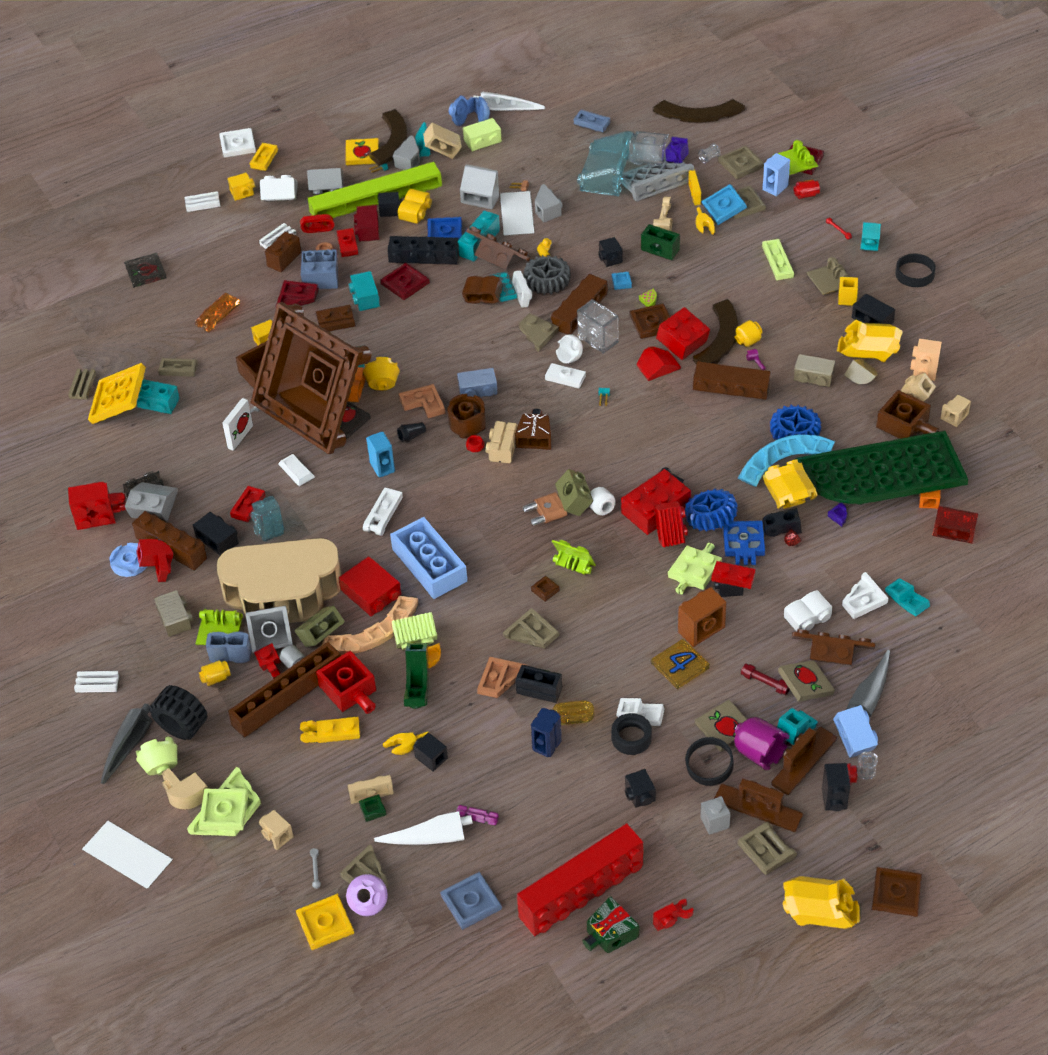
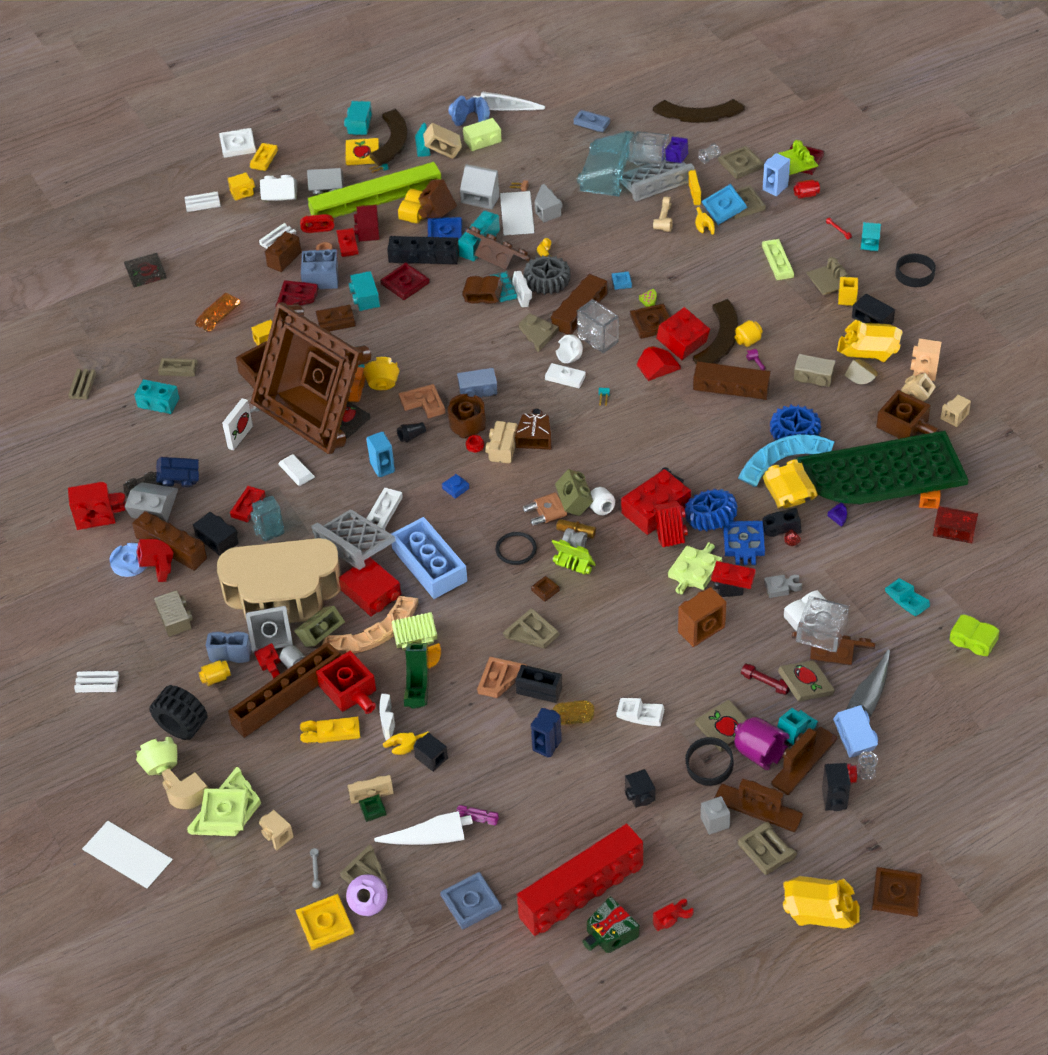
(117, 393): yellow plate -> none
(128, 736): dark grey piece -> none
(177, 471): none -> dark blue brick
(217, 622): lime hinge -> none
(352, 552): none -> light grey fence
(358, 117): none -> teal brick
(386, 716): none -> white slope
(389, 204): black brick -> none
(407, 154): light grey slope -> none
(436, 200): none -> reddish brown torso
(455, 486): none -> blue plate
(516, 534): none -> black tyre
(562, 525): none -> pearl gold axle
(575, 539): none -> light grey wheel
(610, 252): black brick -> none
(631, 747): black tyre -> none
(660, 242): dark green brick -> none
(680, 663): clear yellow tile -> none
(780, 586): none -> light grey plate
(822, 623): none -> clear brick
(864, 597): white wing -> none
(974, 635): none -> lime brick

